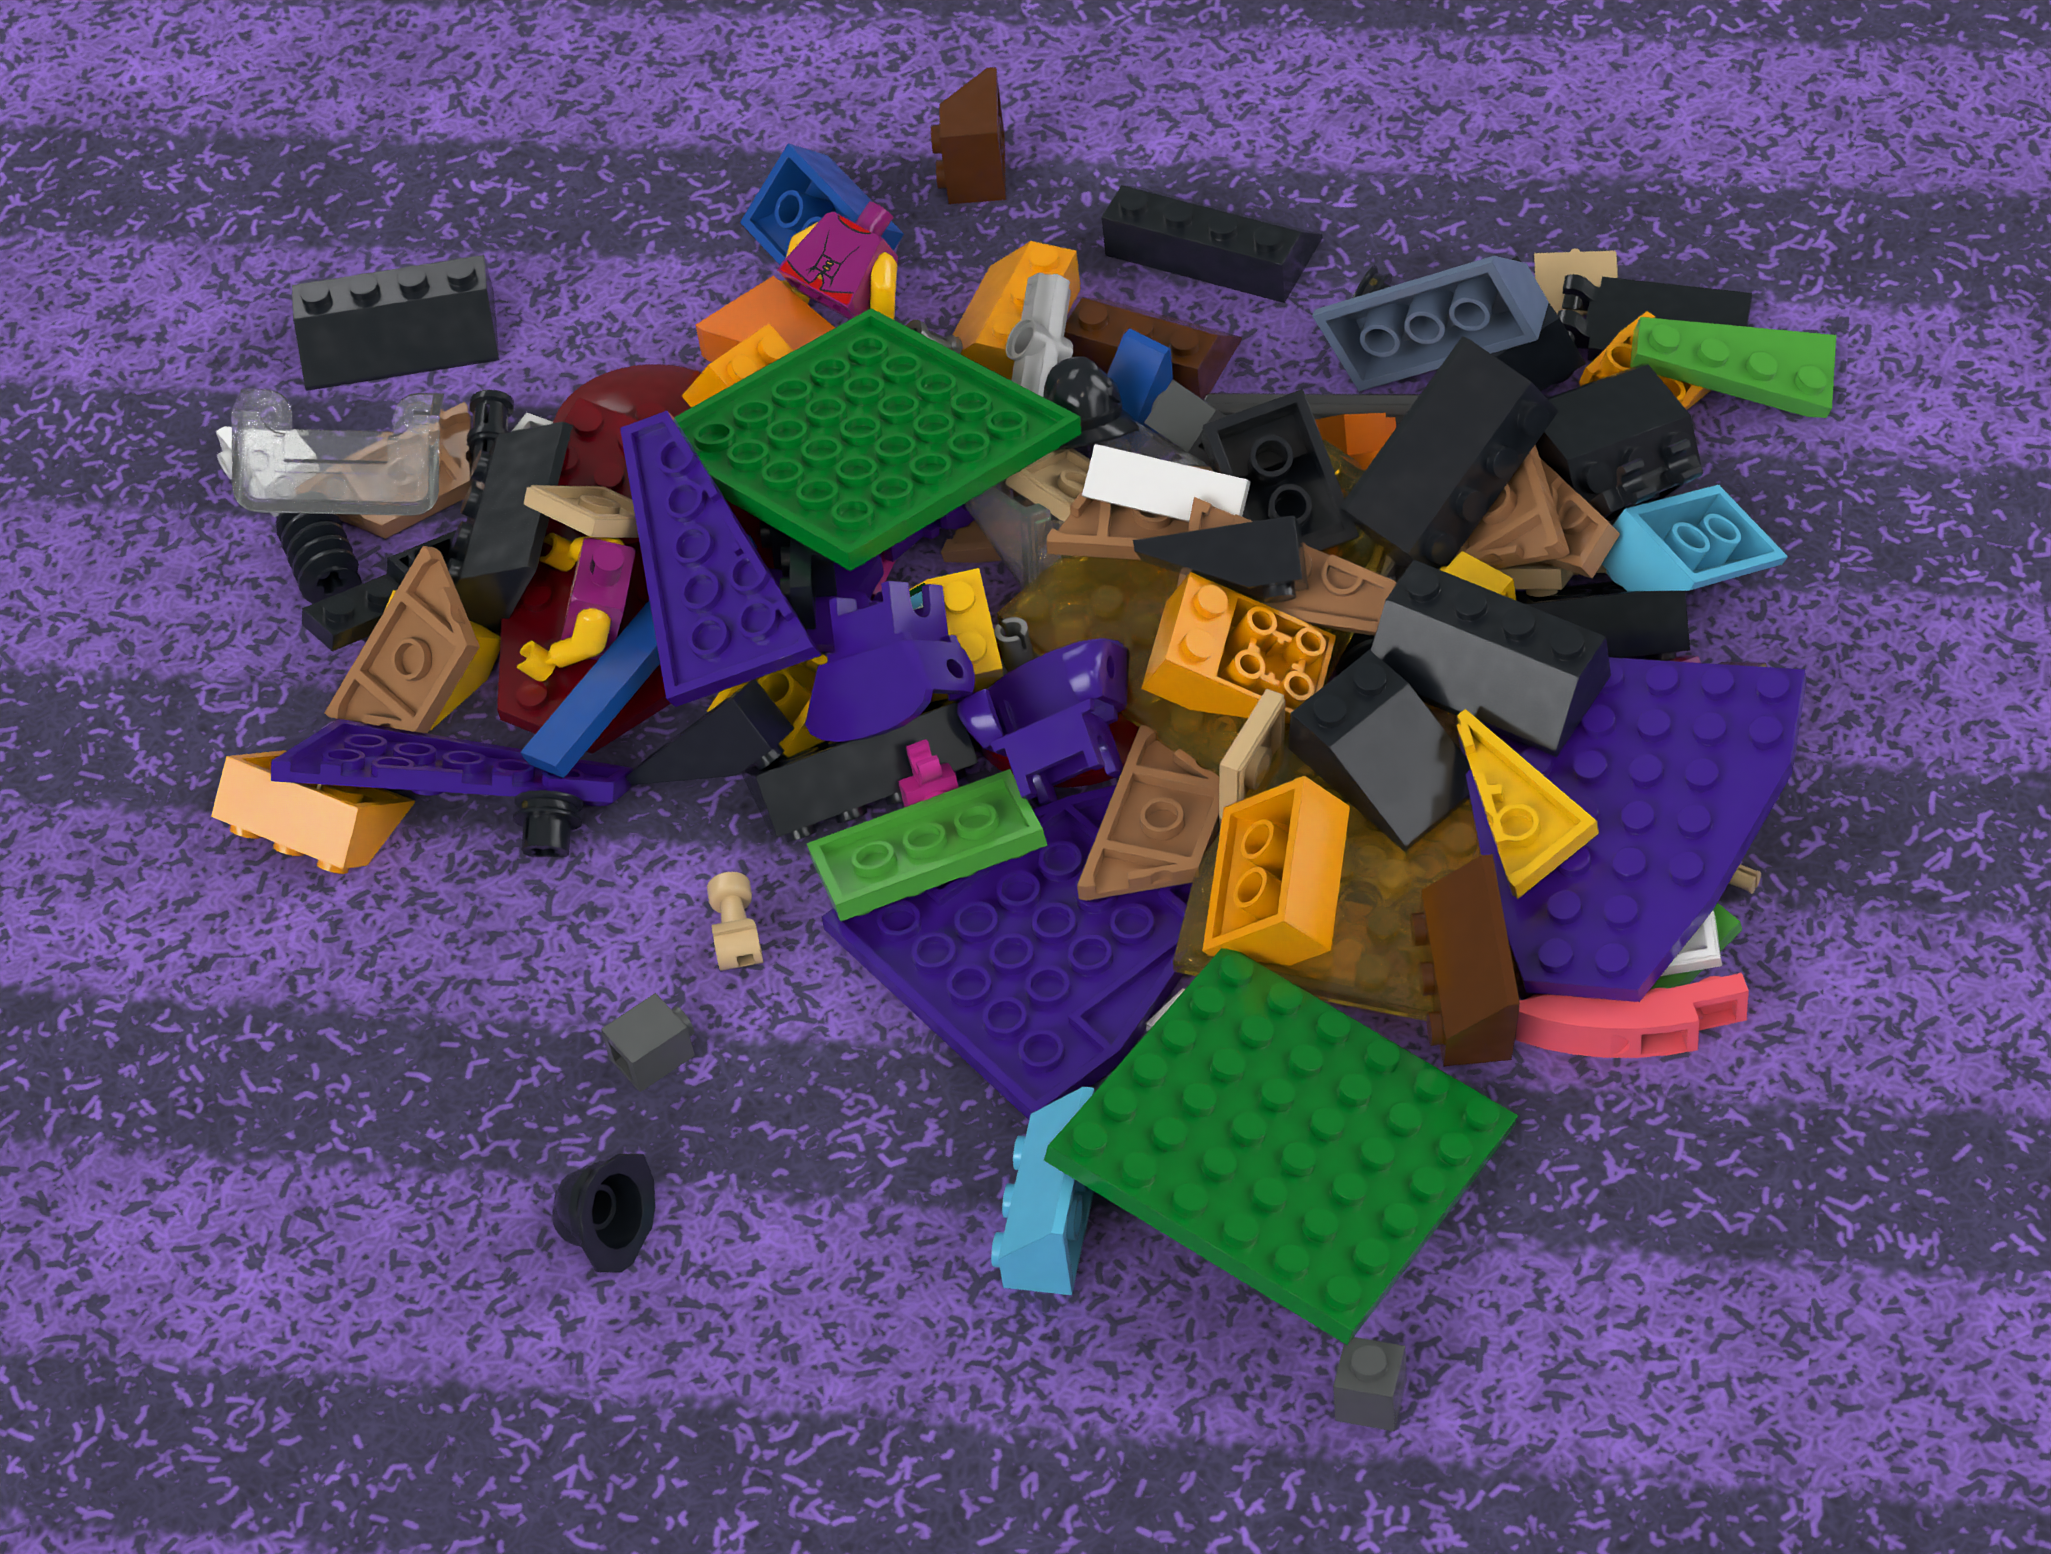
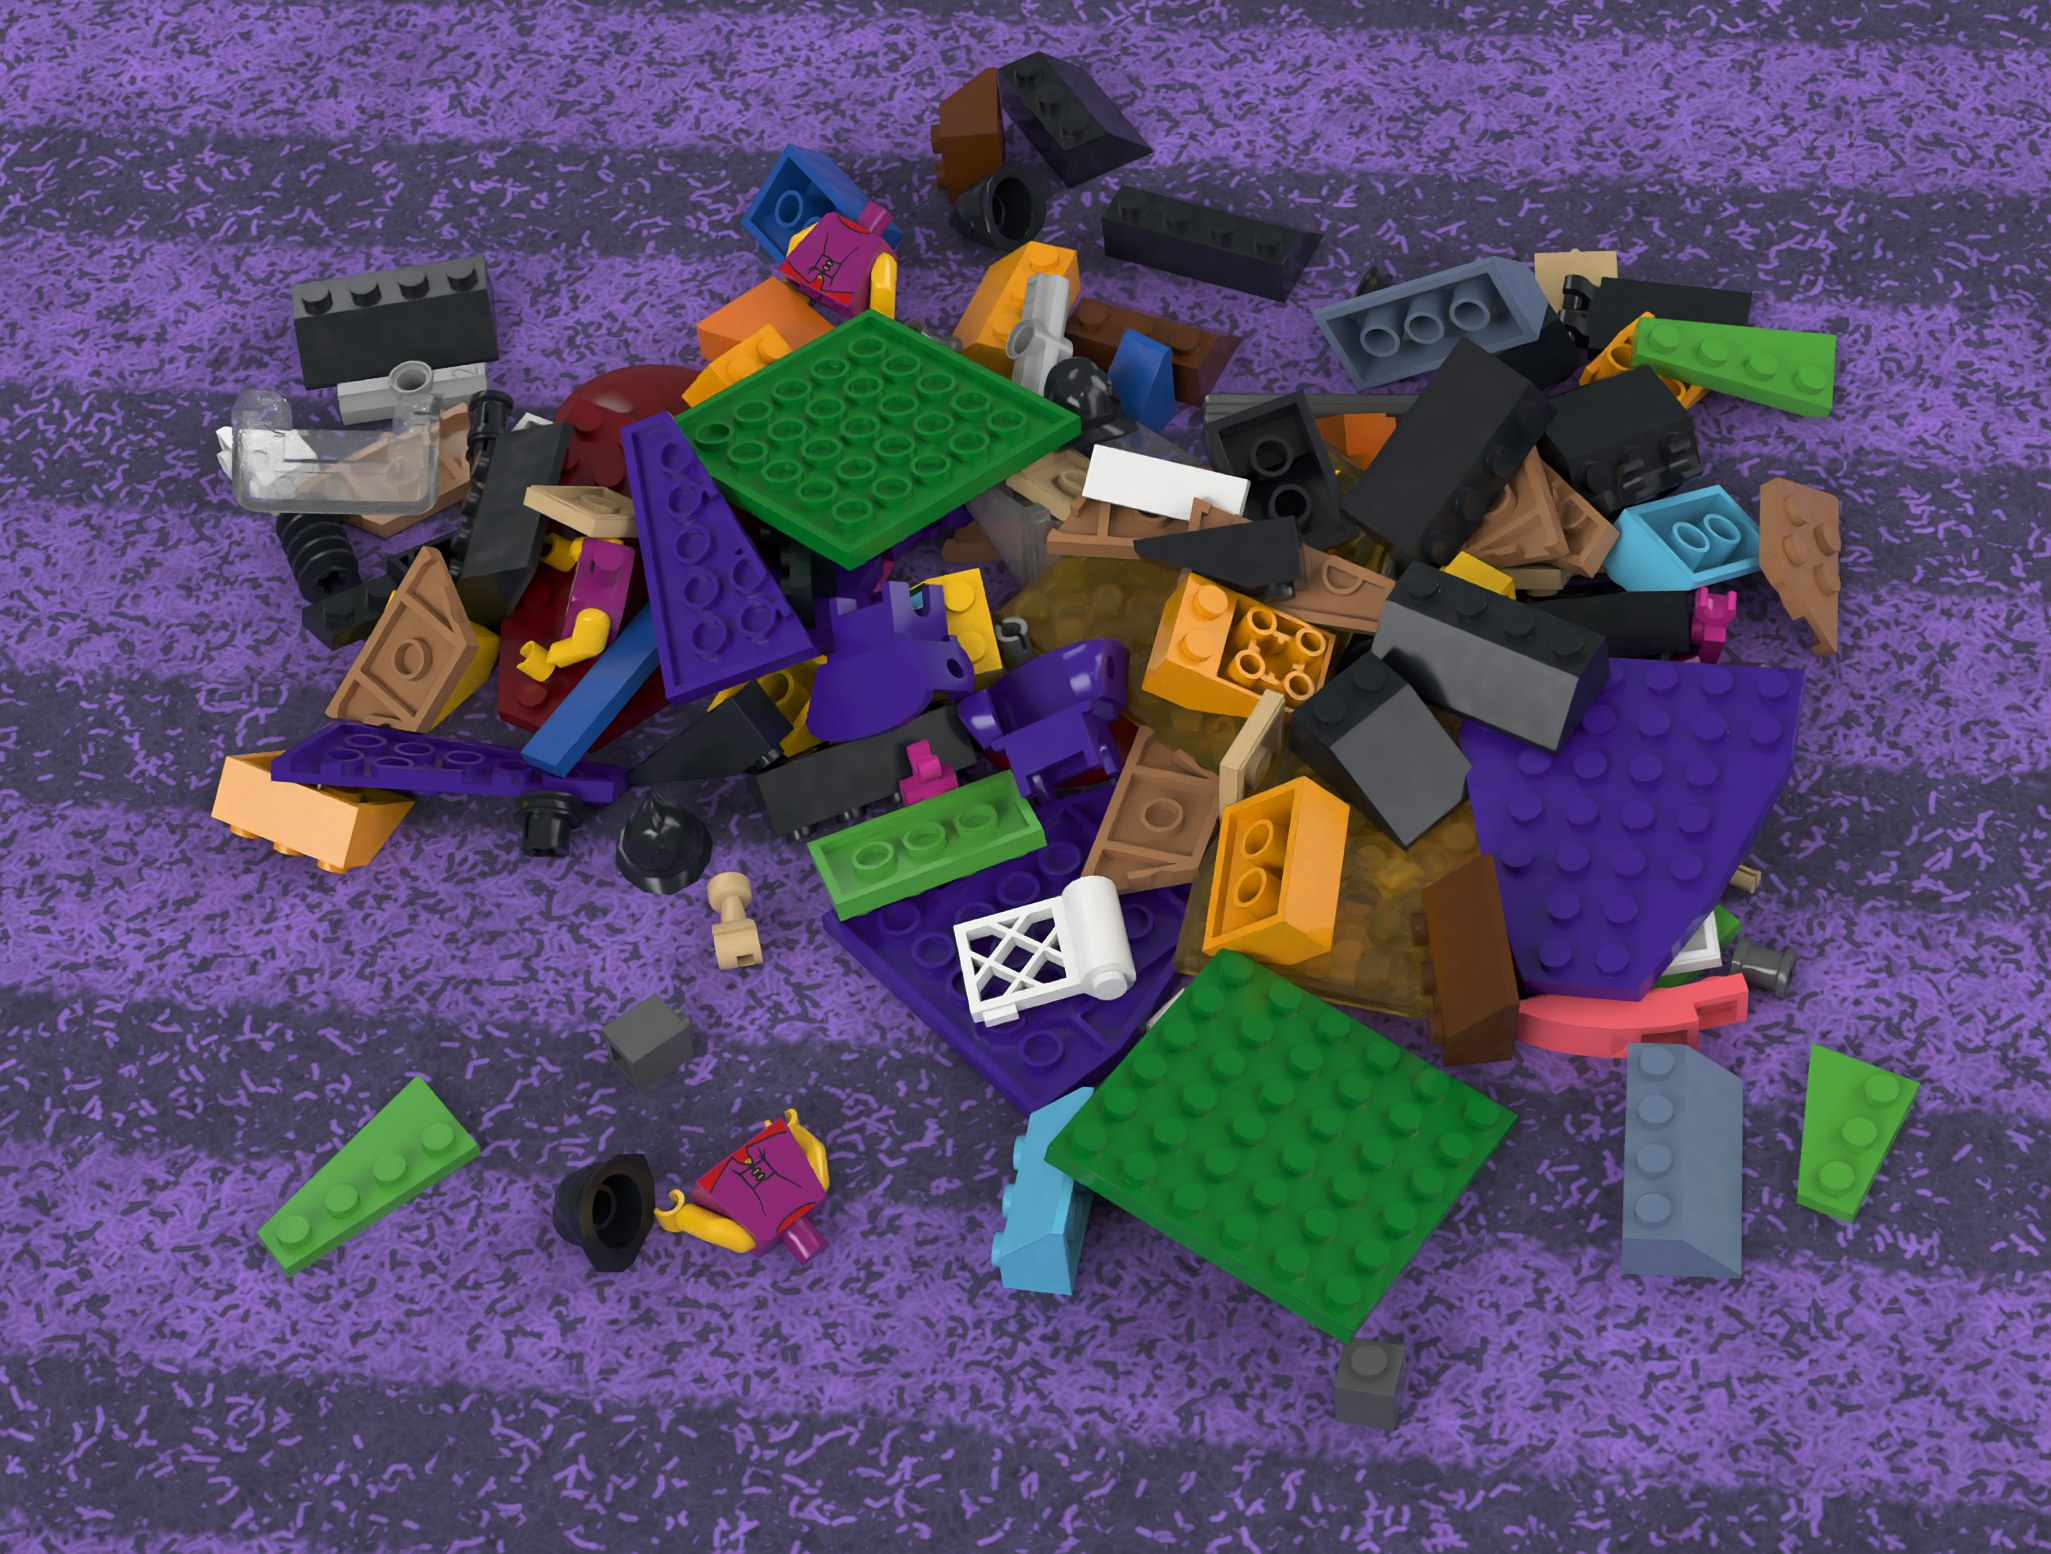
(377, 1171): none -> bright green wing
(378, 397): none -> light grey piece
(663, 847): none -> black piece
(759, 1195): none -> magenta torso
(1002, 208): none -> black piece
(1068, 118): none -> black slope
(1090, 941): none -> white piece
(1180, 418): dark grey brick -> none
(1527, 814): yellow wing -> none
(1681, 1164): none -> sand blue slope
(1709, 623): none -> dark pink plate
(1764, 966): none -> dark grey bush
(1801, 555): none -> medium nougat wing
(1848, 1130): none -> bright green wing

